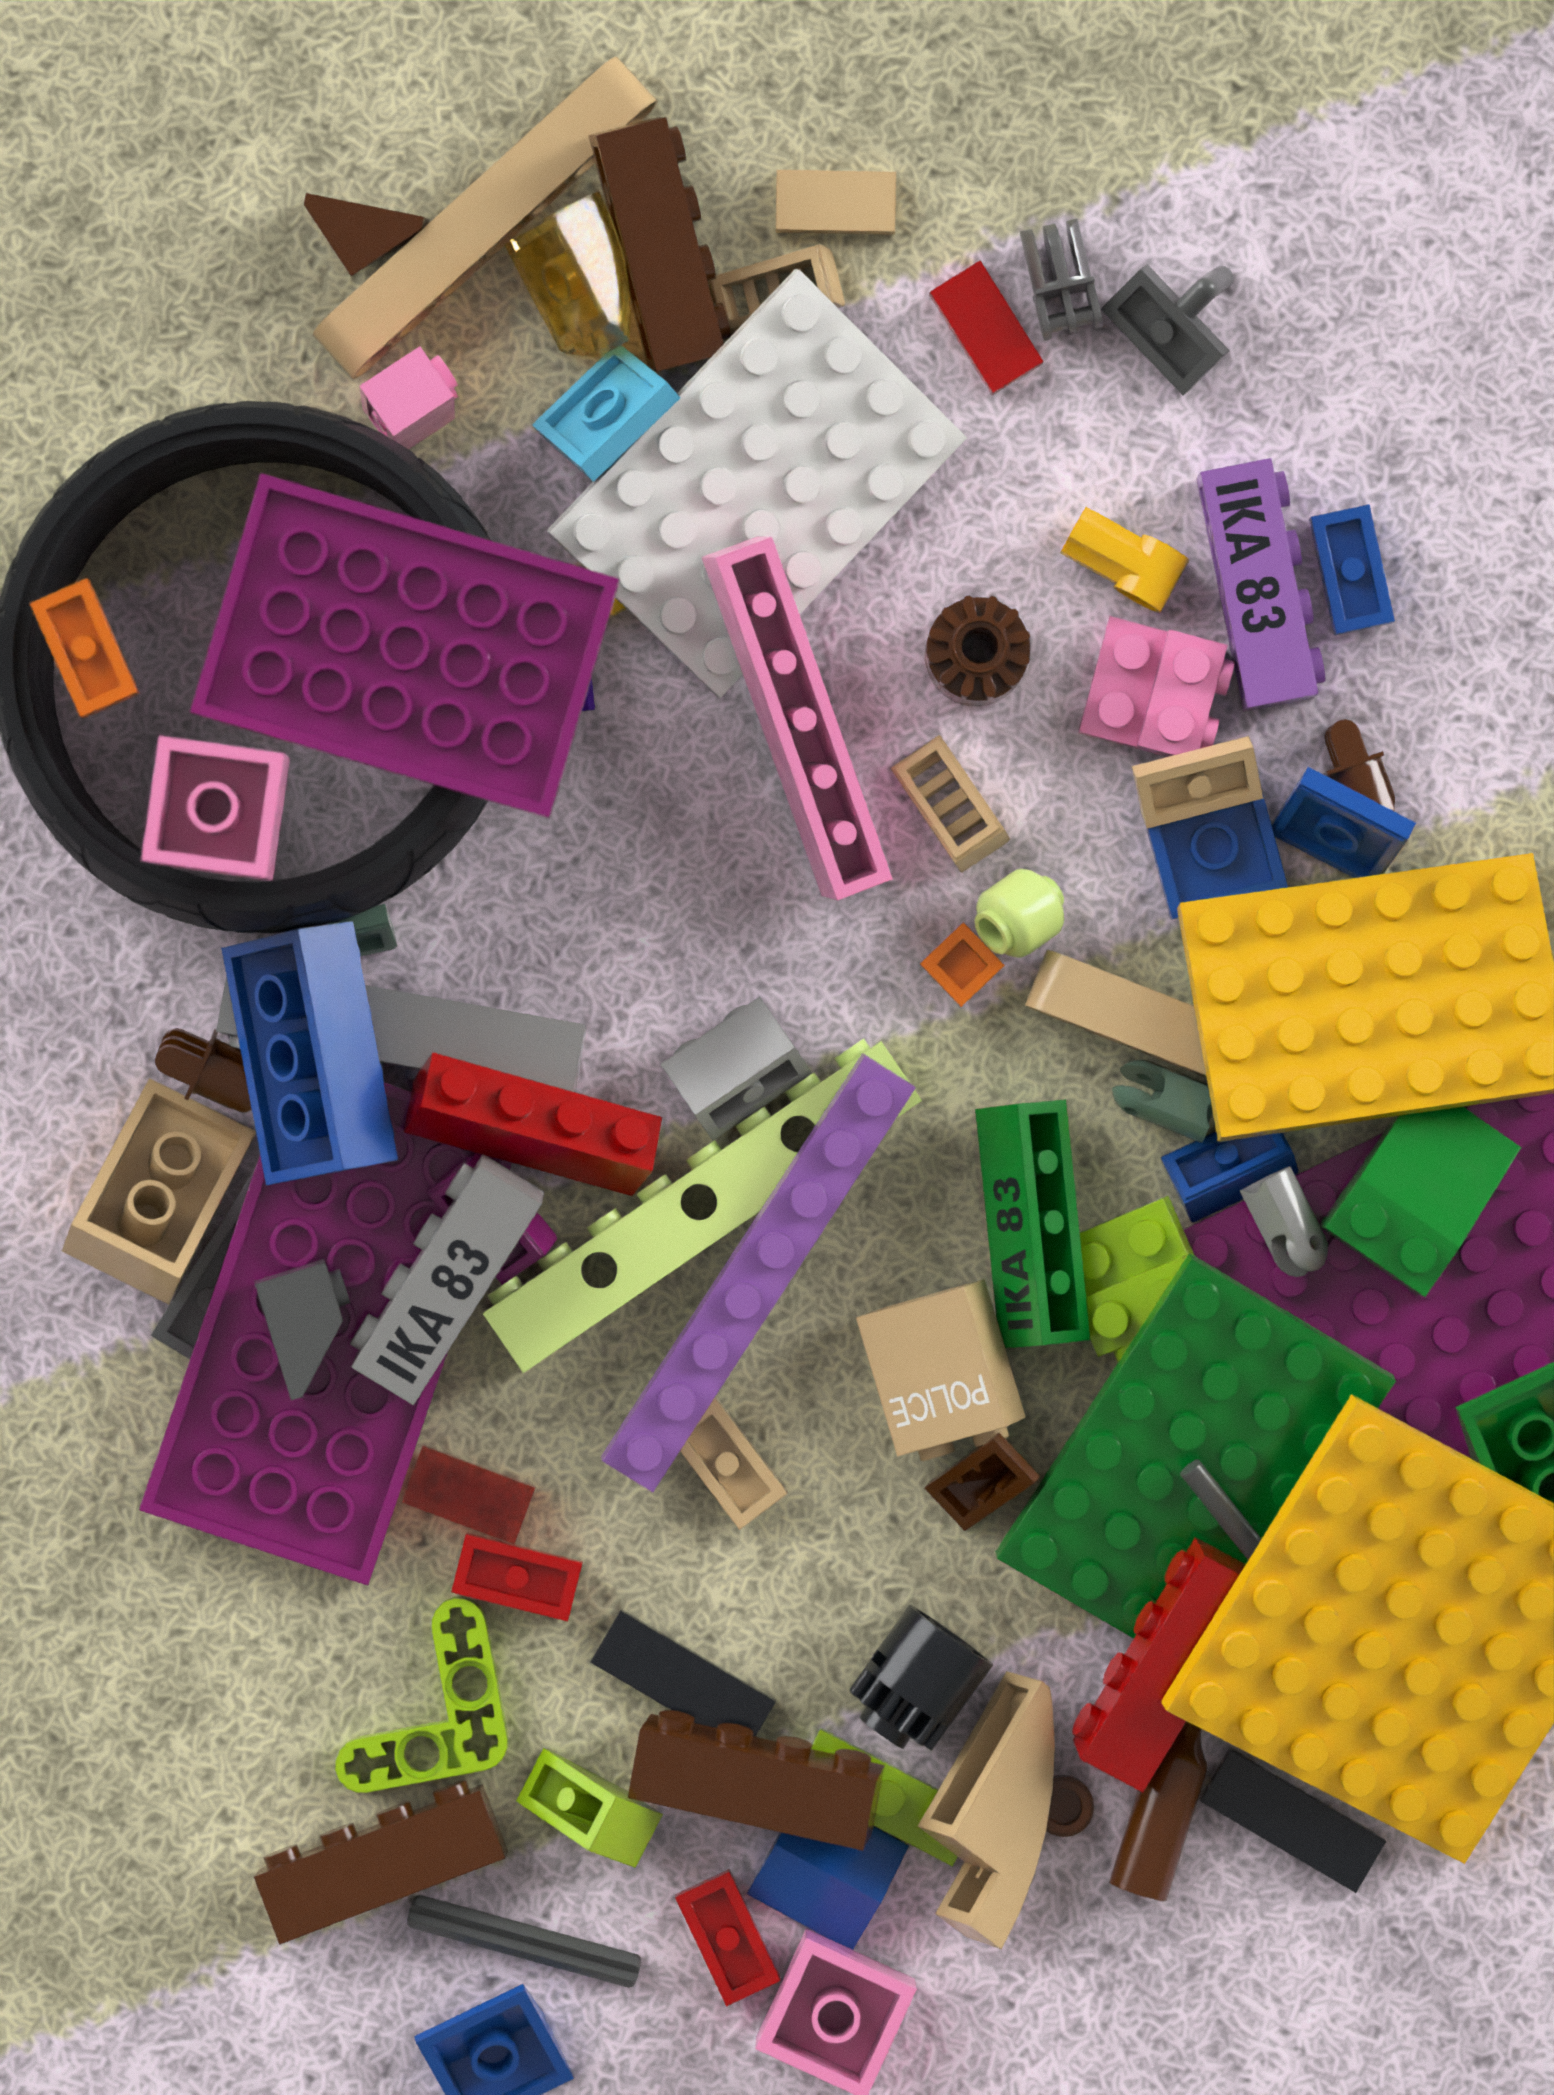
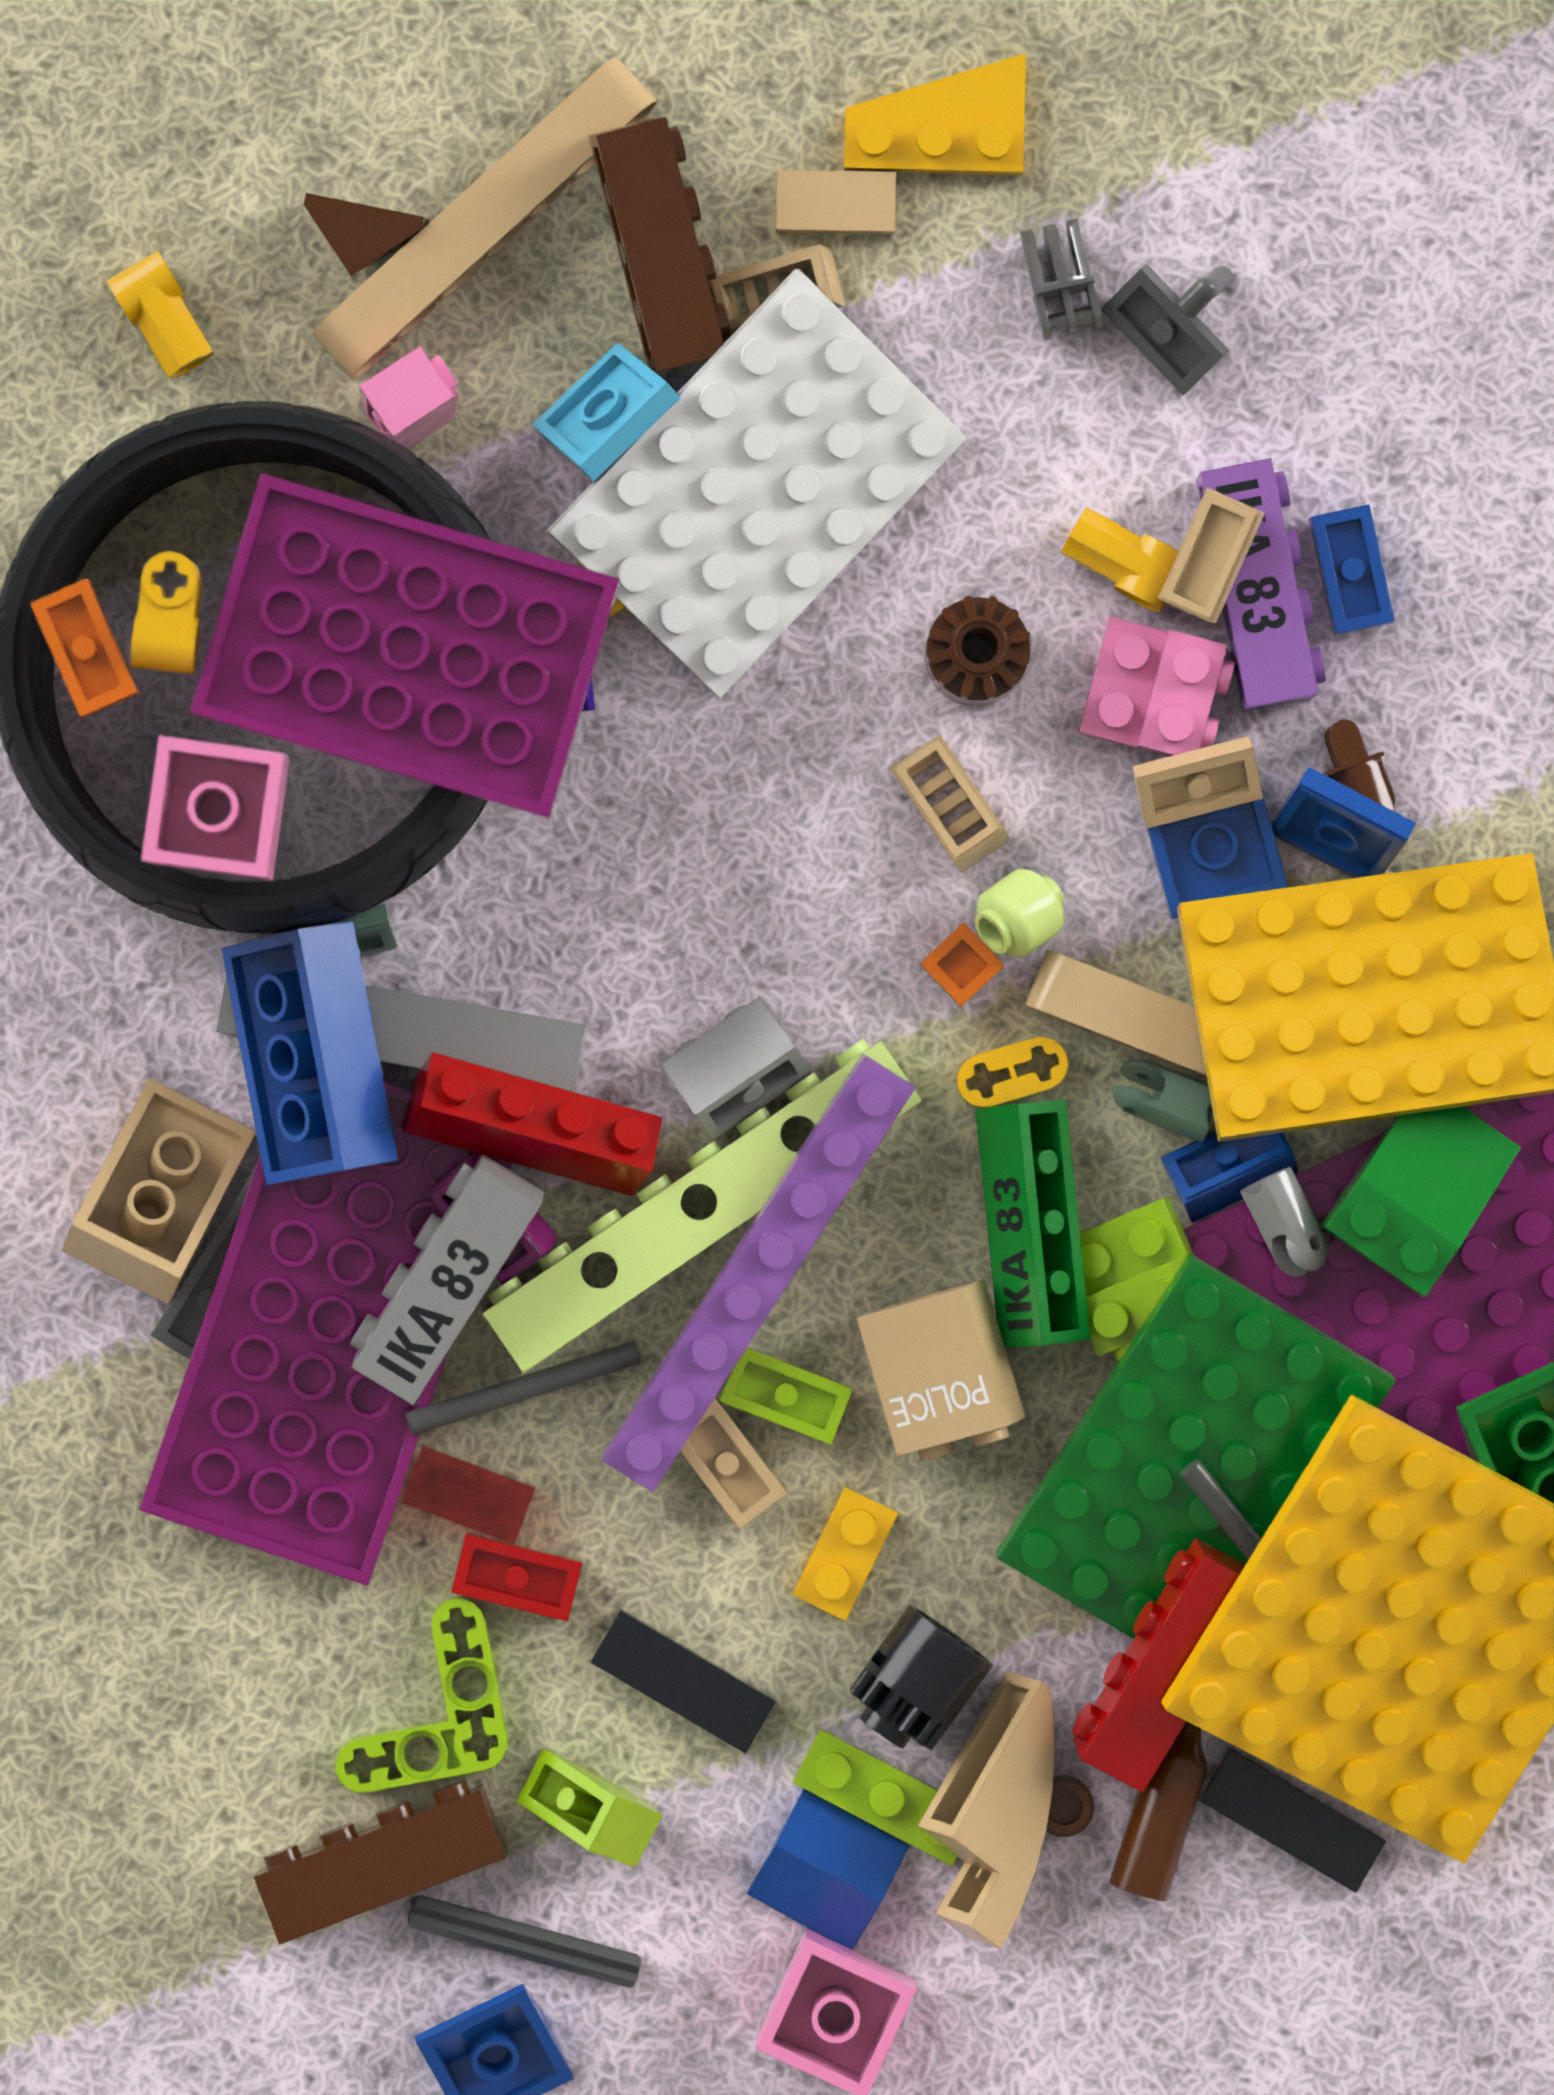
(155, 304): none -> yellow piece
(167, 628): none -> yellow piece
(208, 1067): reddish brown arm -> none
(302, 1318): dark grey slope -> none
(522, 1388): none -> dark grey bar
(577, 277): clear yellow slope -> none
(727, 1937): red plate -> none
(756, 1779): reddish brown brick -> none
(787, 1395): none -> lime plate
(797, 717): bright pink brick -> none
(845, 1553): none -> yellow plate
(944, 126): none -> yellow wing
(982, 1481): reddish brown slope -> none
(986, 327): red tile -> none
(1016, 1086): none -> yellow beam
(1211, 555): none -> tan tile

